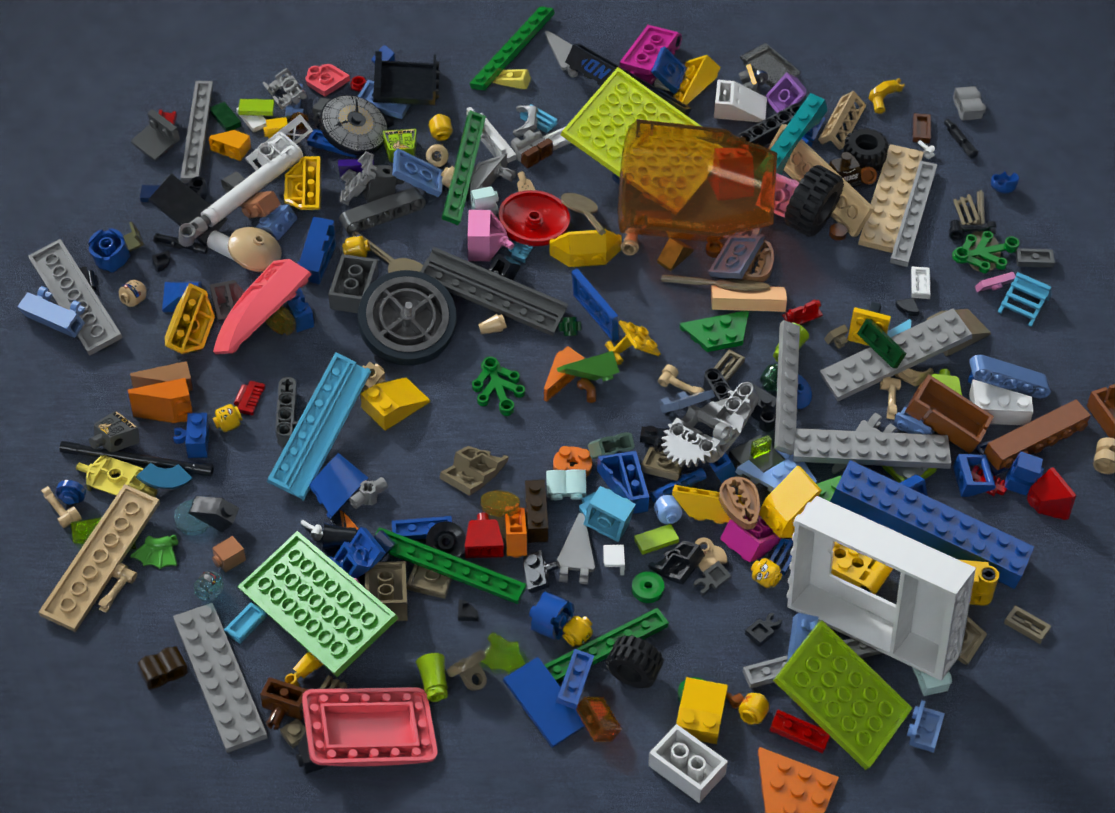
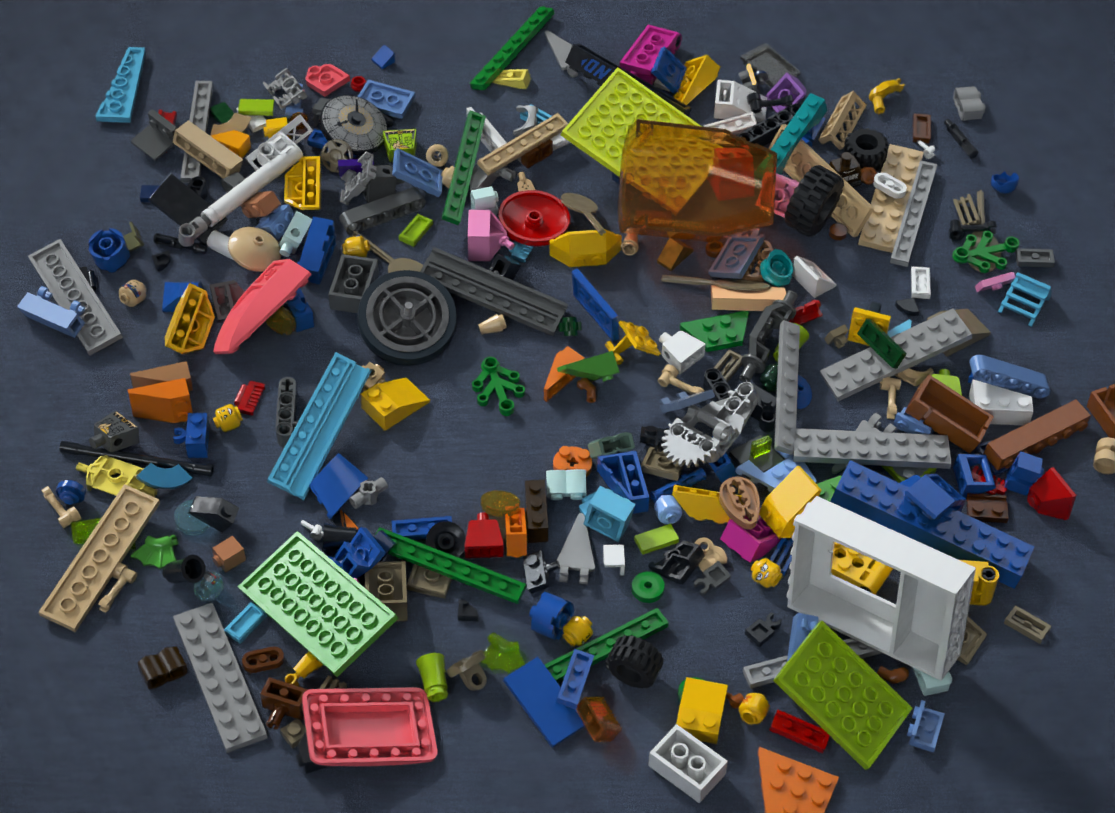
(123, 91): none -> medium azure wing
(188, 569): none -> black plant
(207, 150): none -> tan brick
(237, 122): none -> tan tile
(263, 658): none -> reddish brown plate
(294, 234): none -> light aqua torso
(335, 153): none -> dark tan wheel
(405, 81): black panel -> none
(415, 230): none -> lime tile
(440, 127): yellow head -> none
(472, 469): dark tan slope -> none
(522, 144): none -> tan tile
(681, 350): none -> white torso
(735, 124): none -> white tile
(756, 102): none -> black brick
(770, 319): none -> dark grey plate
(777, 268): none -> teal hat
(811, 277): none -> white slope
(890, 185): none -> white plate
(893, 676): none -> dark orange arm
(934, 496): none -> blue slope
(987, 507): none -> reddish brown plate

